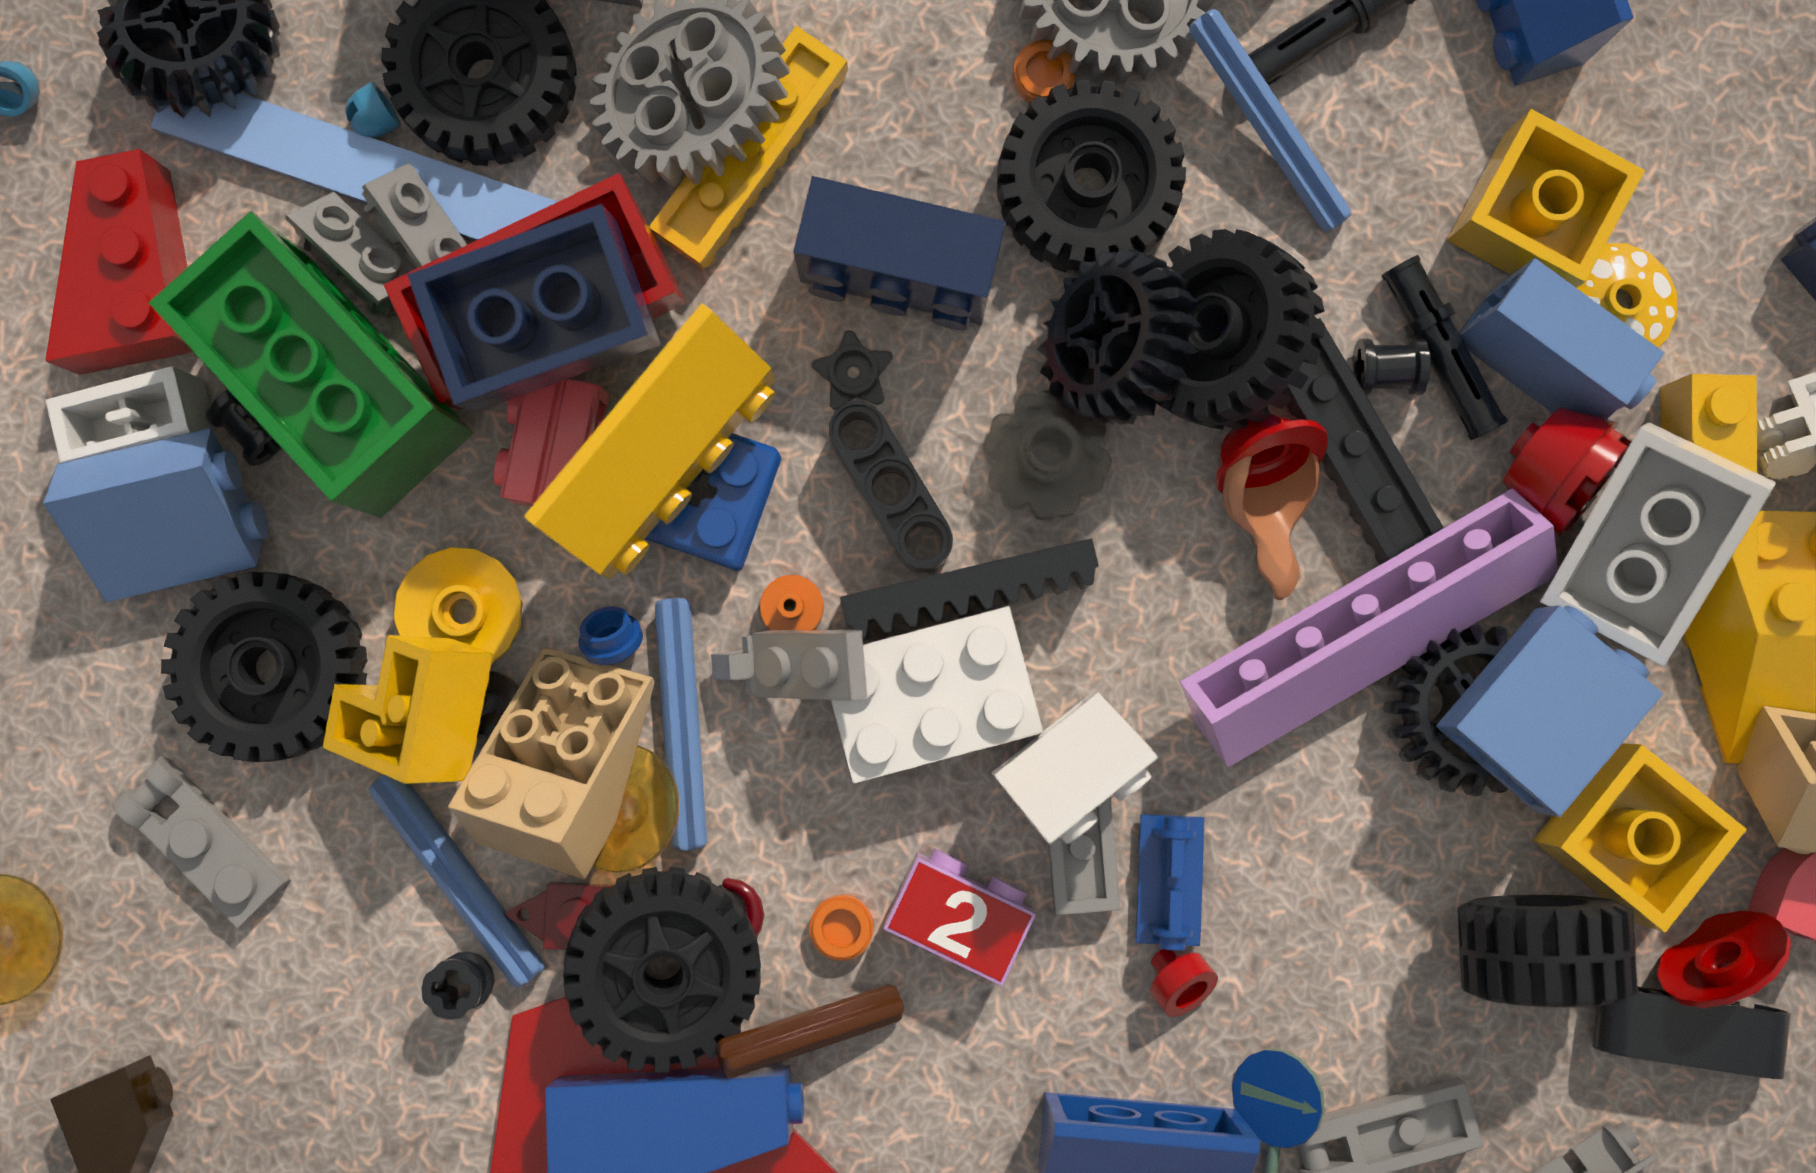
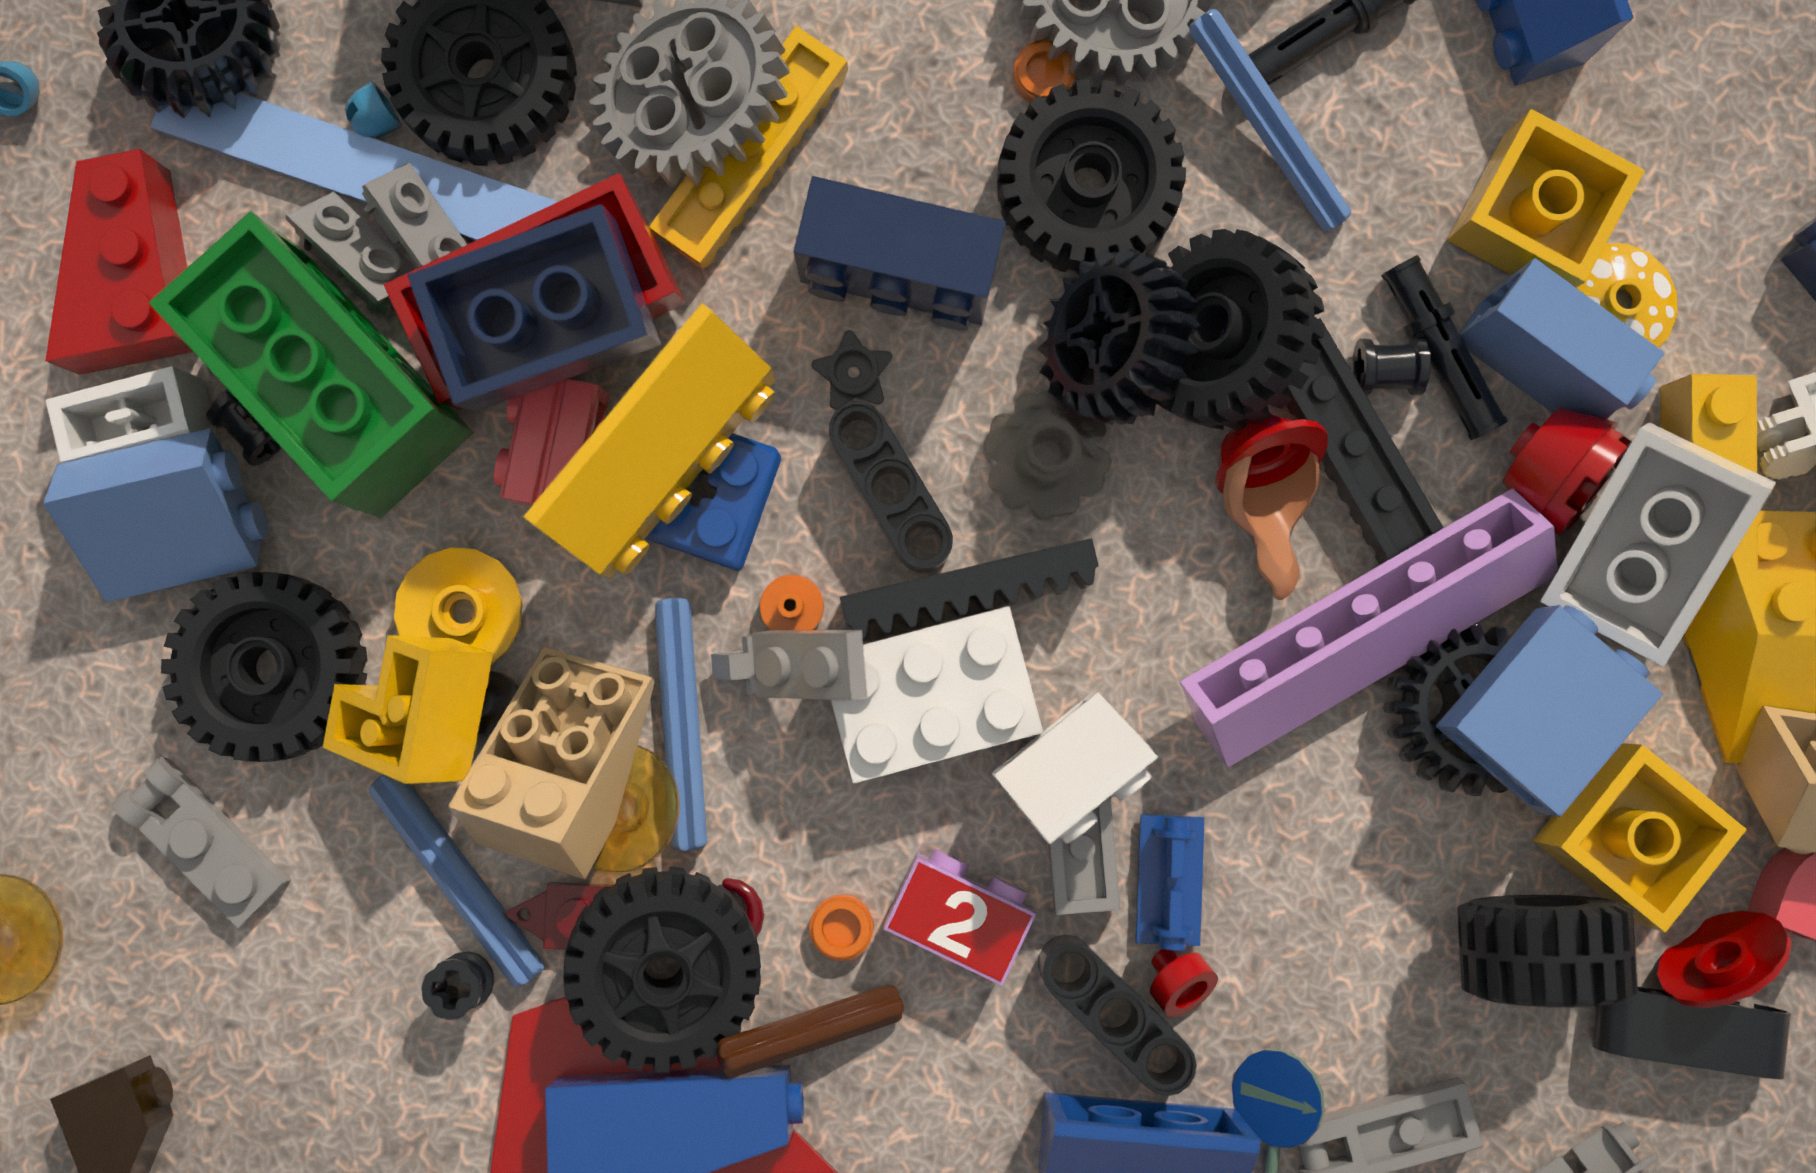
(609, 636): blue plate -> none
(1132, 1040): none -> black beam

